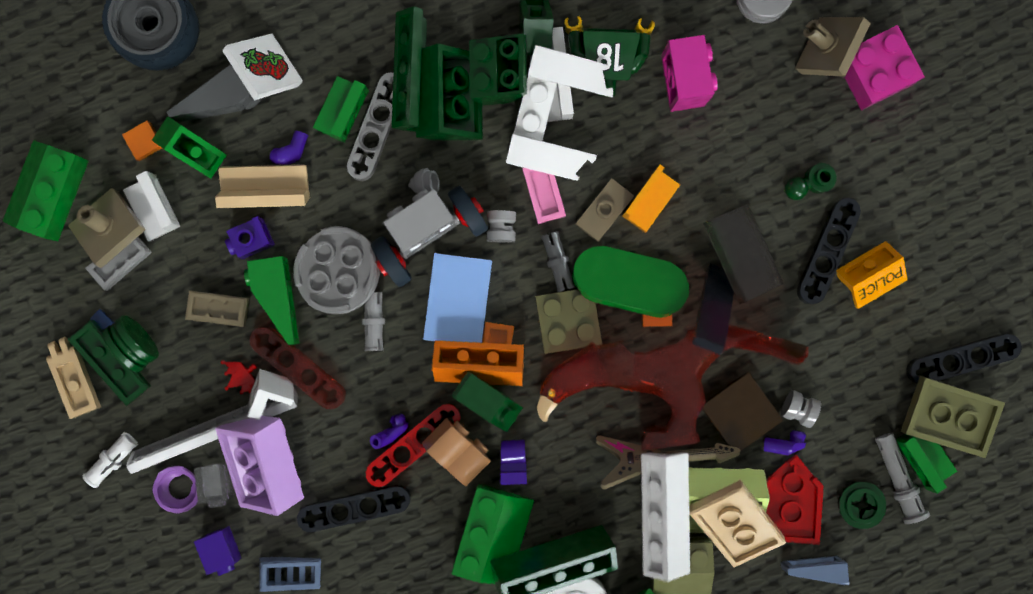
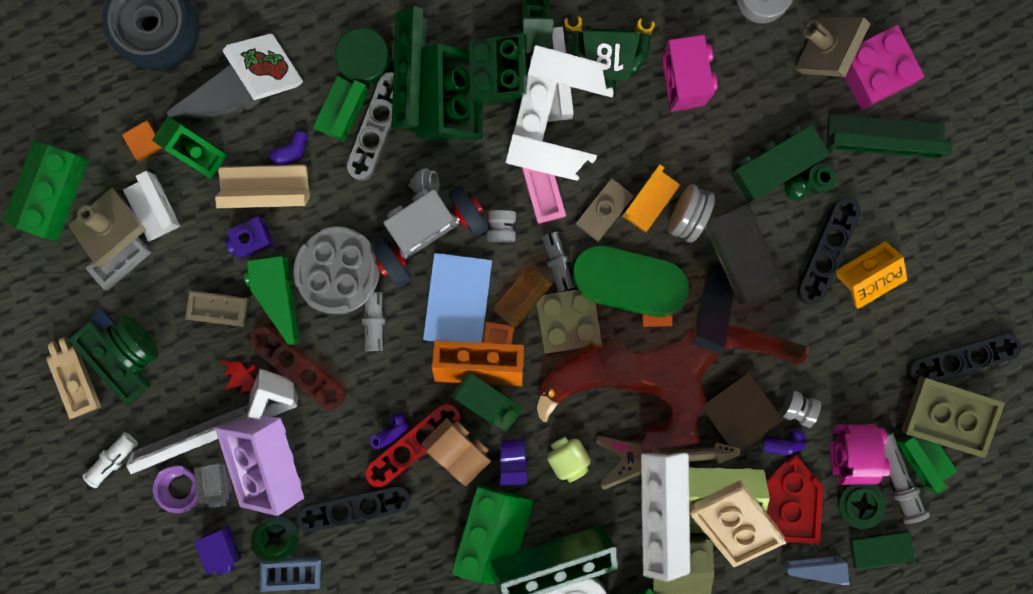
(276, 526): none -> dark green gear
(363, 56): none -> dark green head
(522, 296): none -> clear orange tile
(568, 459): none -> yellowish green head
(691, 213): none -> light grey head
(779, 162): none -> dark green brick
(859, 454): none -> dark pink brick
(882, 550): none -> dark green tile
(887, 136): none -> dark green panel

